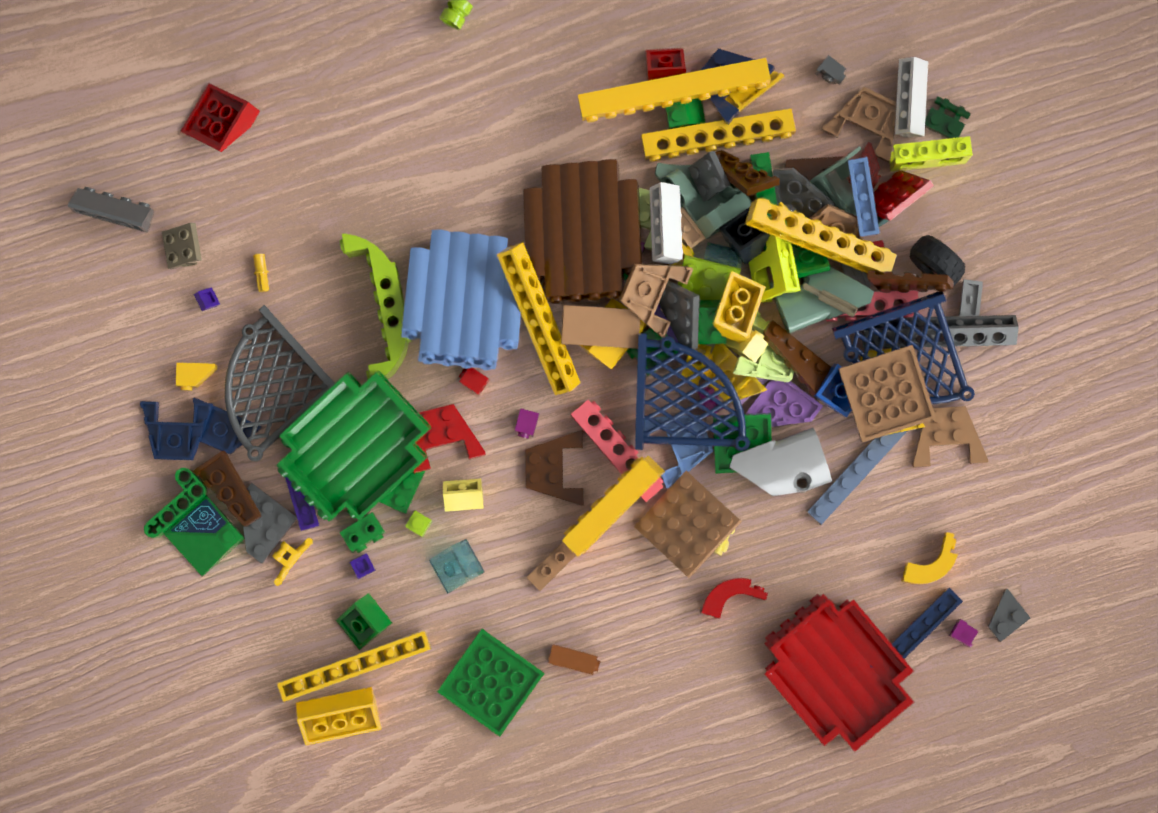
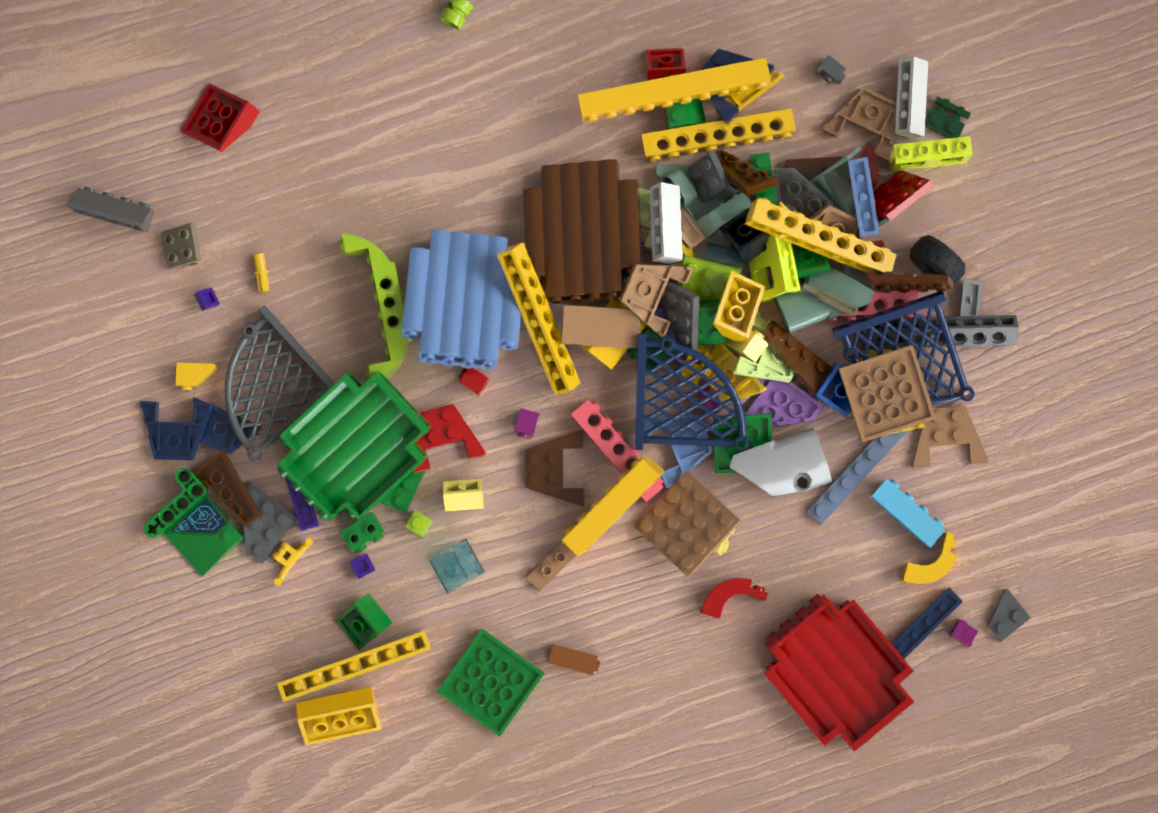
(907, 513): none -> medium azure brick

